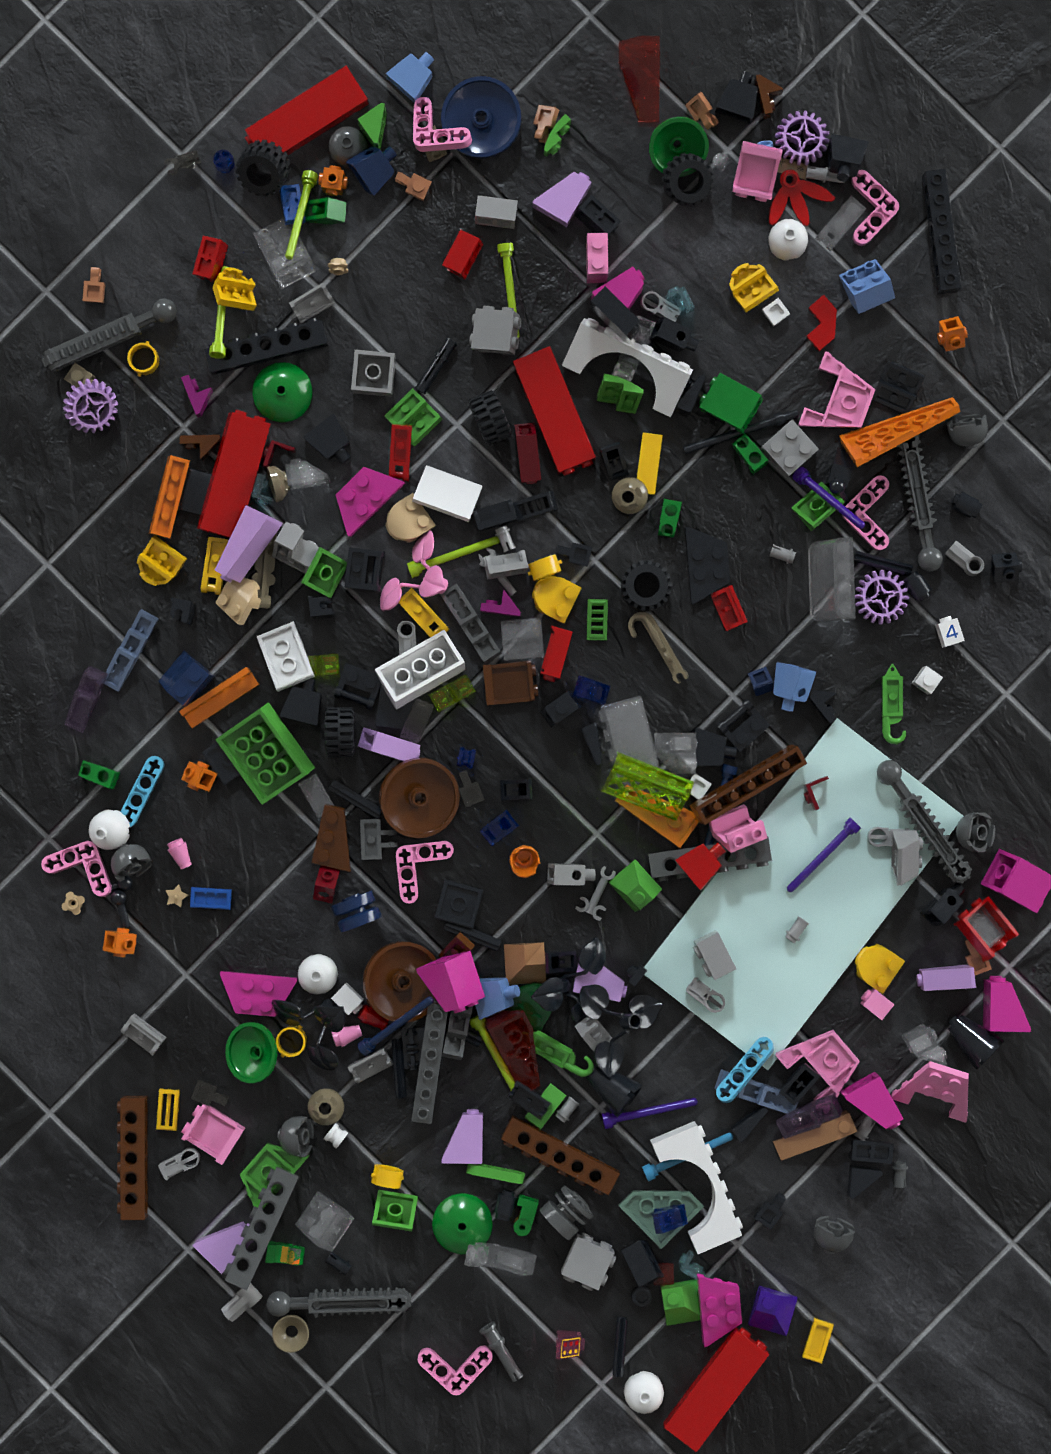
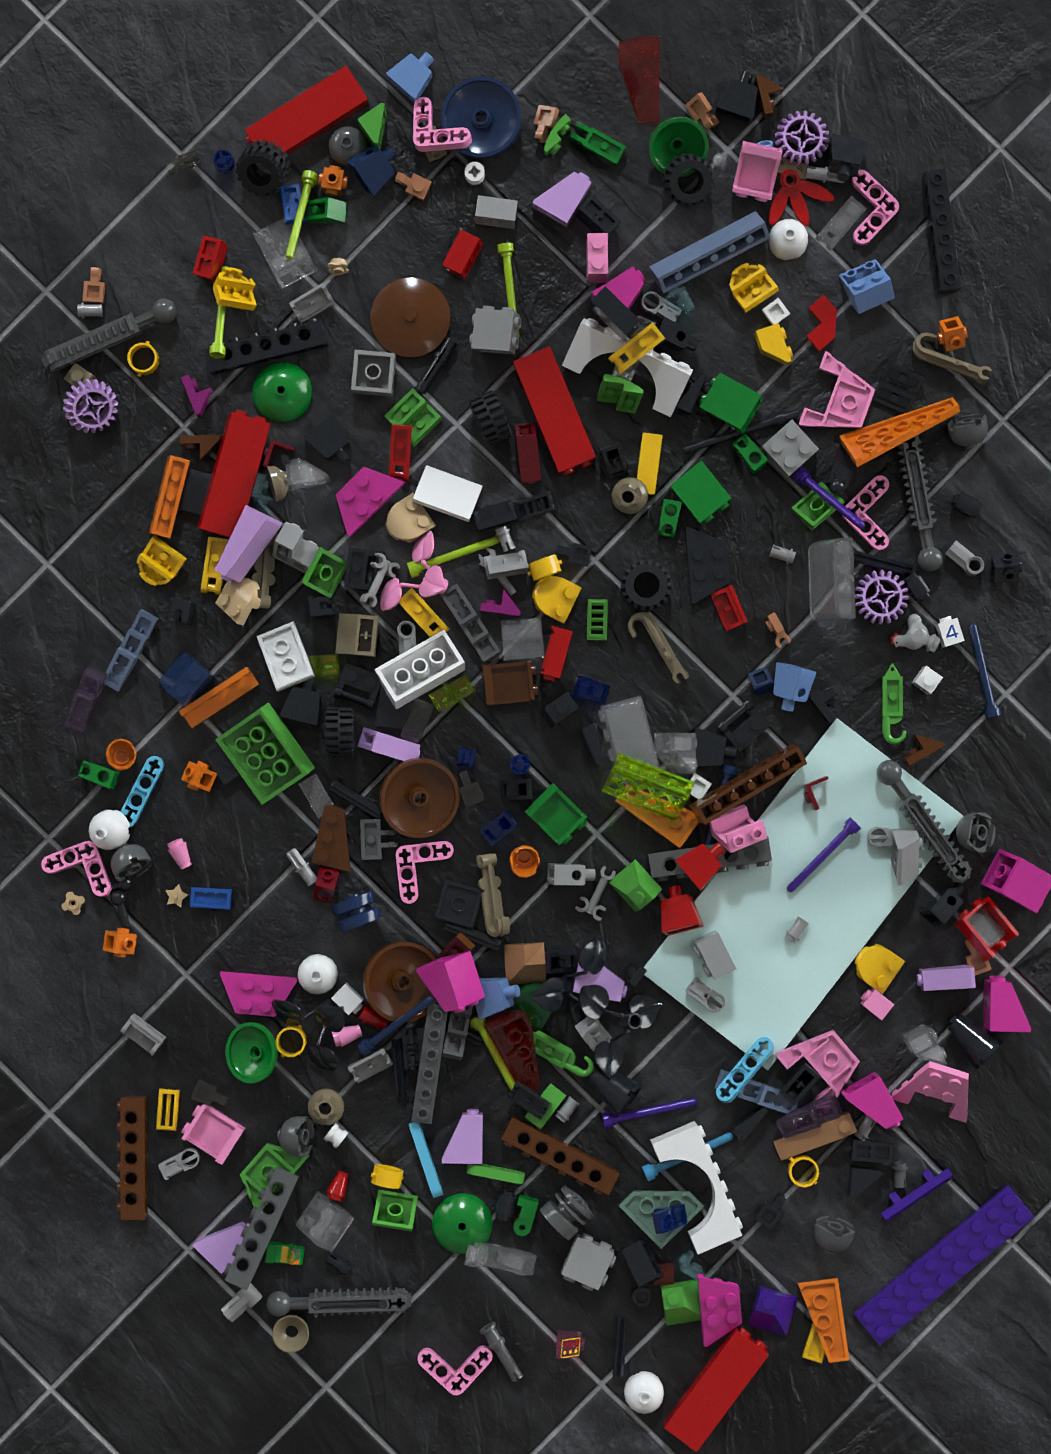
(87, 310): none -> light grey pin
(120, 754): none -> orange hair
(301, 867): none -> light grey axle
(338, 1187): none -> red cone
(357, 635): none -> dark tan slope
(384, 568): none -> light grey bar
(410, 317): none -> reddish brown dish
(426, 1159): none -> medium azure beam
(474, 178): none -> white wheel
(494, 919): none -> dark tan piece
(520, 764): none -> clear blue wheel
(556, 814): none -> green panel
(599, 144): none -> green hinge
(637, 347): none -> yellow plate
(679, 913): none -> red torso
(701, 493): none -> green panel
(709, 252): none -> sand blue brick
(772, 343): none -> yellow slope
(774, 624): none -> nougat plate
(813, 1180): none -> yellow piece
(826, 1312): none -> orange wing
(916, 636): none -> light grey animal
(927, 747): none -> reddish brown slope
(932, 1184): none -> dark purple hinge
(943, 1265): none -> dark purple plate
(948, 362): none -> dark tan piece
(991, 708): none -> dark blue piece

